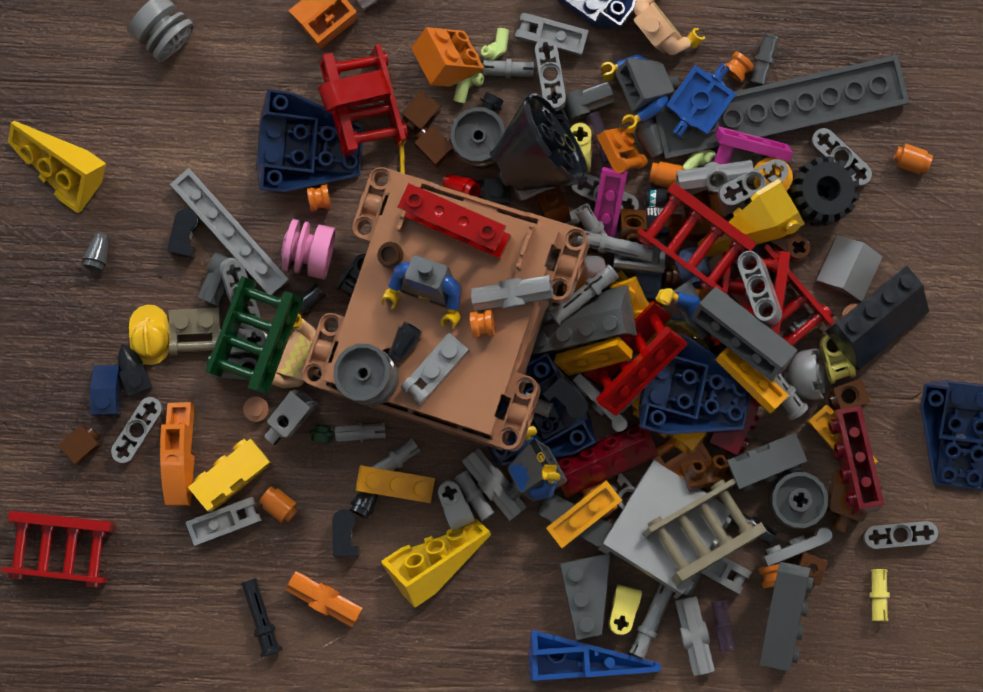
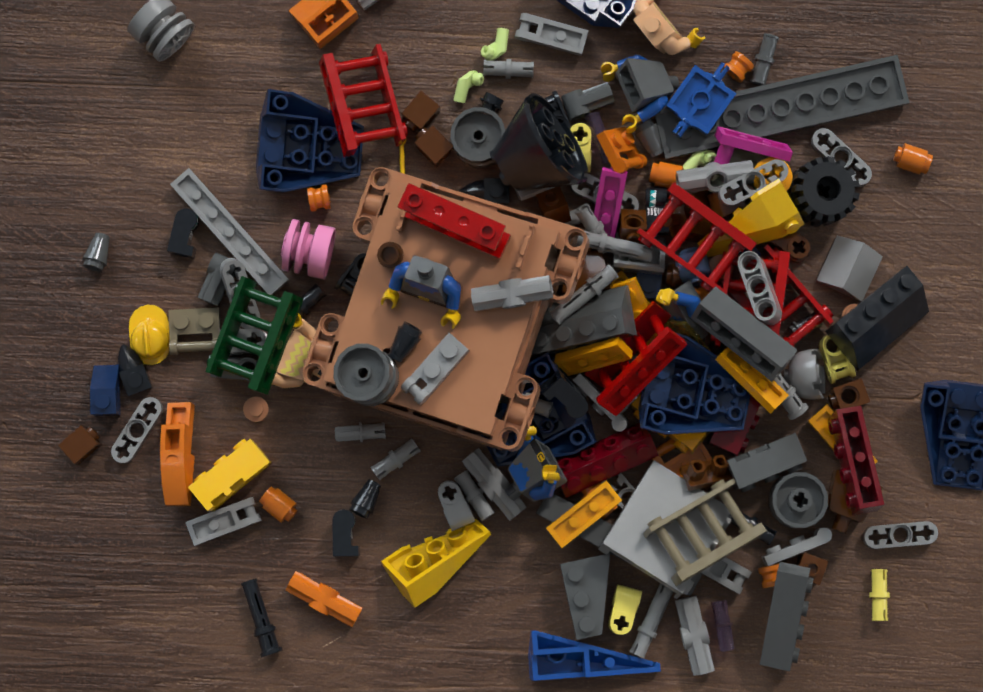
(48, 525): red fence -> none
(66, 167): yellow wedge -> none
(297, 408): light grey torso -> none
(321, 433): dark green plate -> none
(354, 91): red beam -> none
(395, 484): light orange plate -> none
(446, 56): orange slope -> none
(462, 184): red cone -> none
(482, 323): orange wheel -> none
(554, 56): light grey beam -> none

